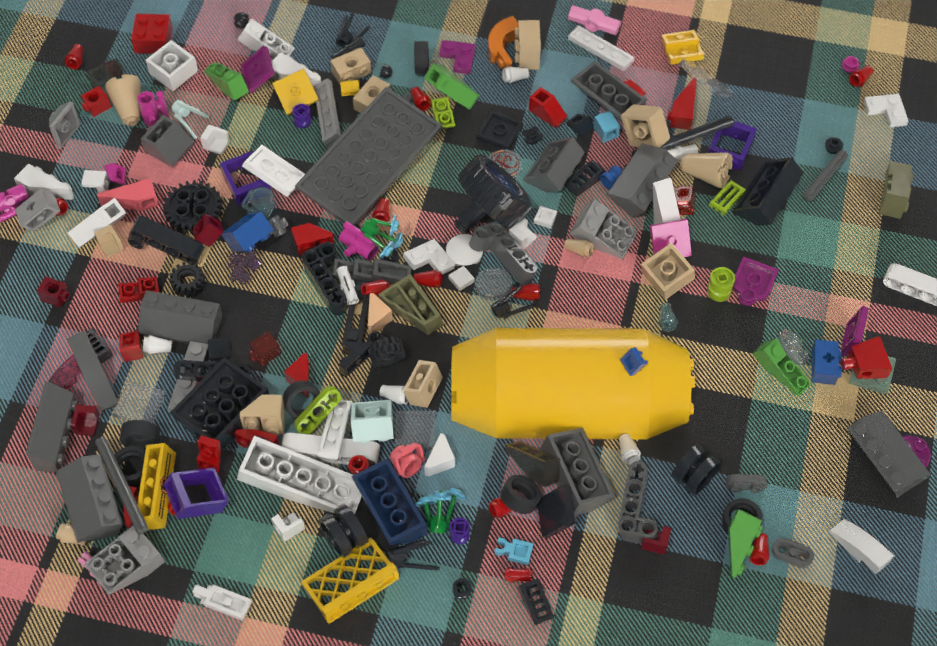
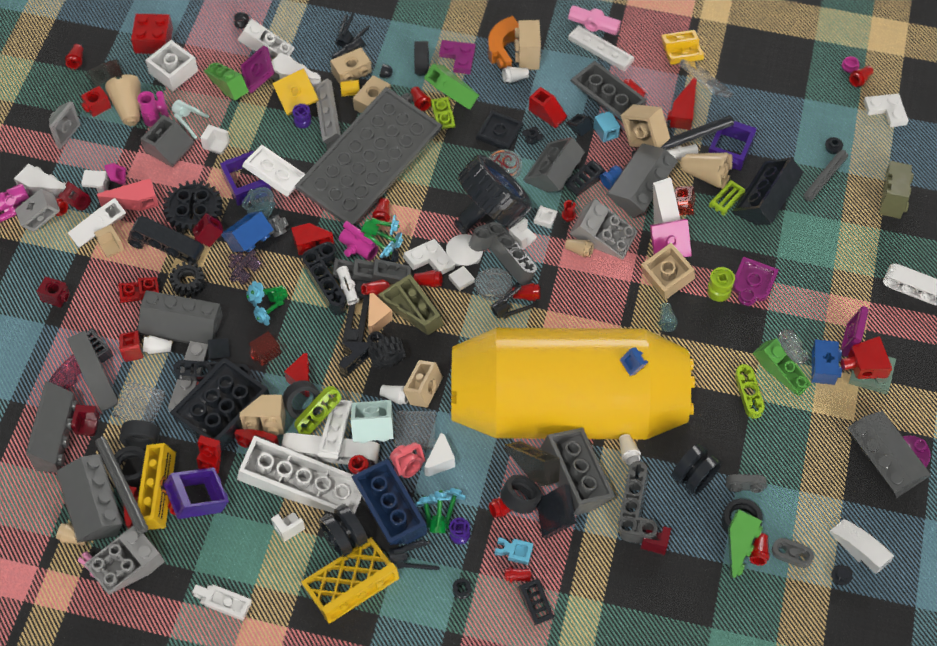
(79, 200): none -> dark red plate
(275, 294): none -> plant
(569, 213): none -> red pin
(747, 399): none -> lime beam
(841, 575): none -> black plate

